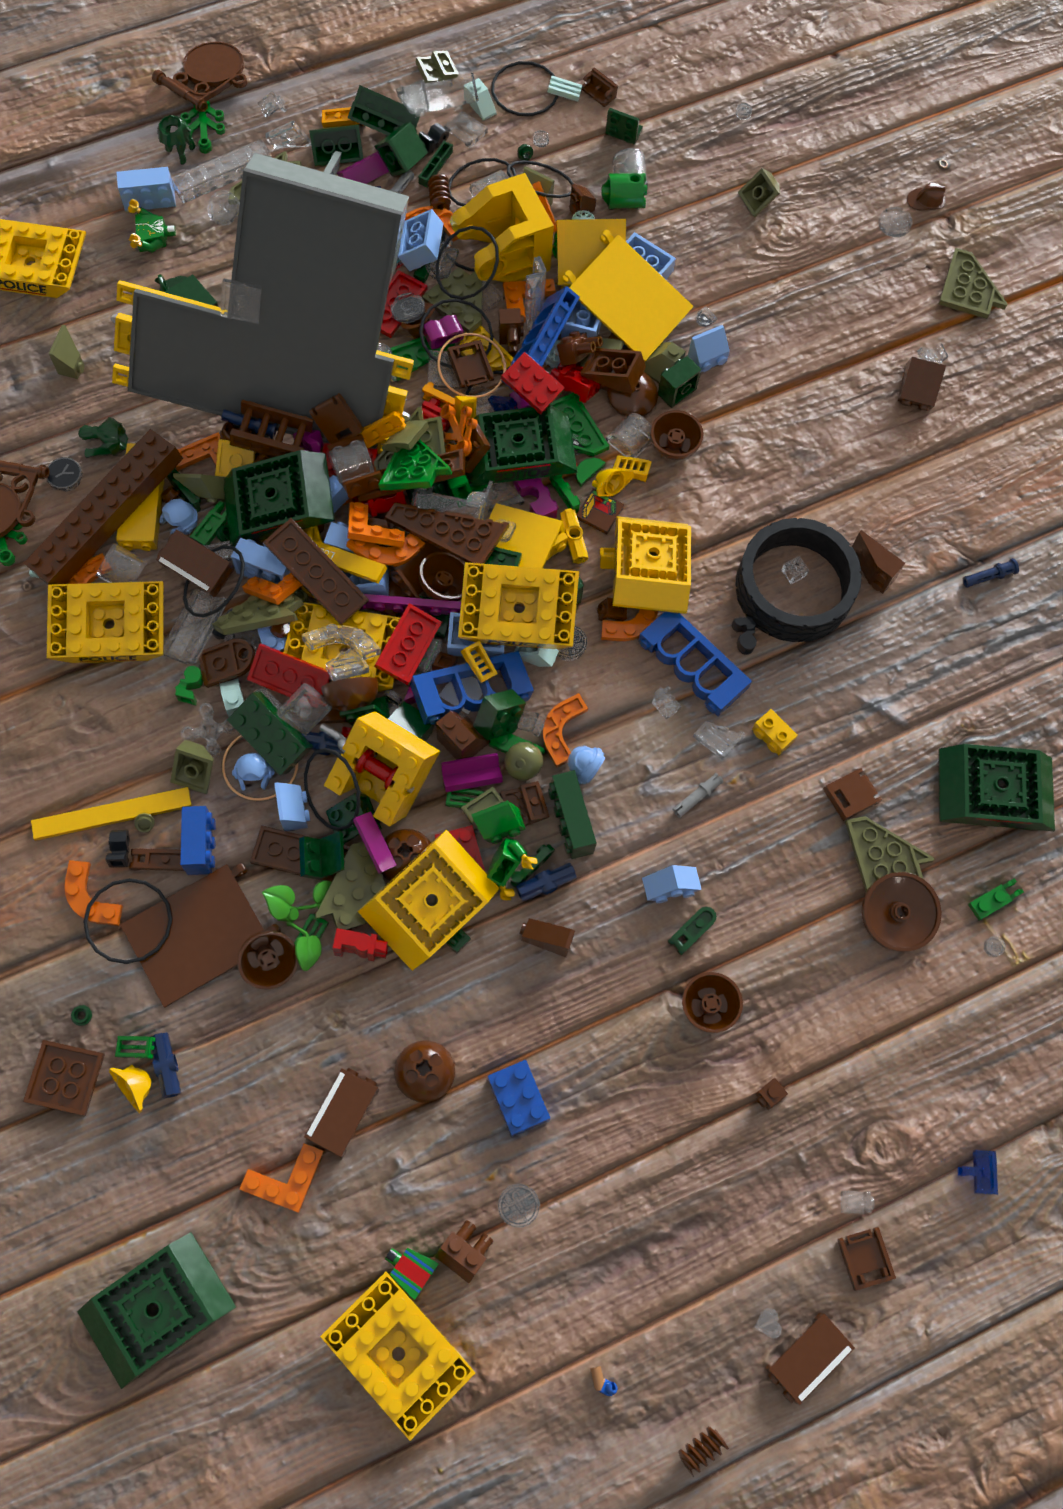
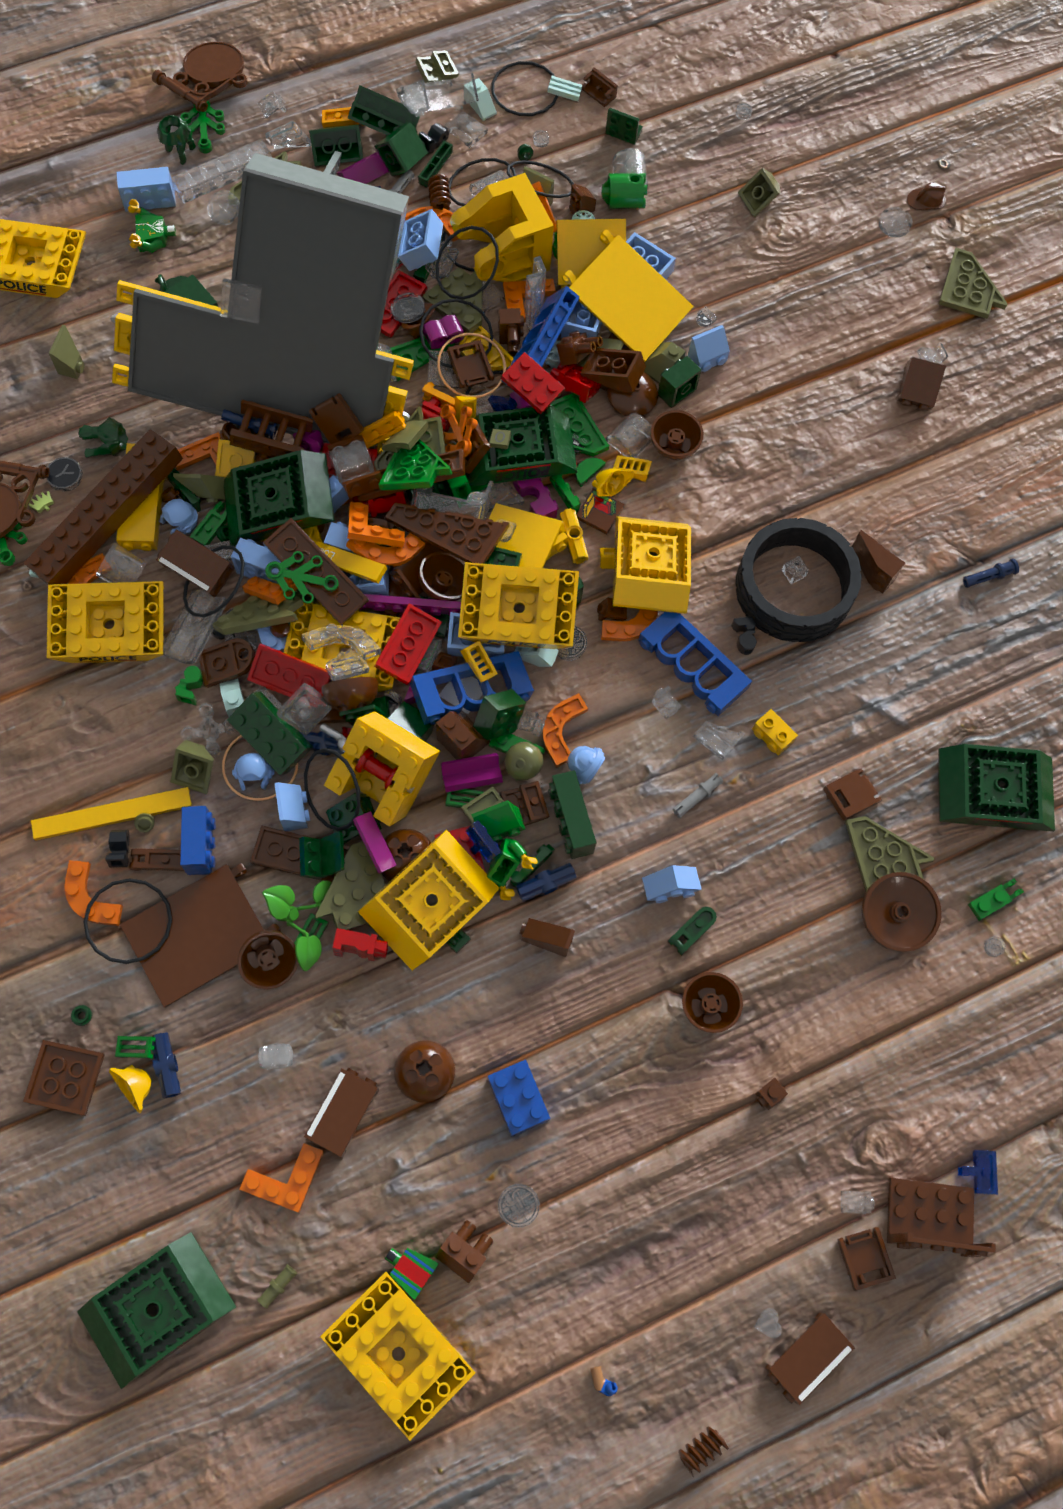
(42, 503): none -> yellowish green piece
(275, 1056): none -> clear gear
(277, 1286): none -> olive pin
(298, 576): none -> green plant
(482, 842): none -> clear blue plate
(500, 438): none -> olive tile
(933, 1218): none -> reddish brown bracket

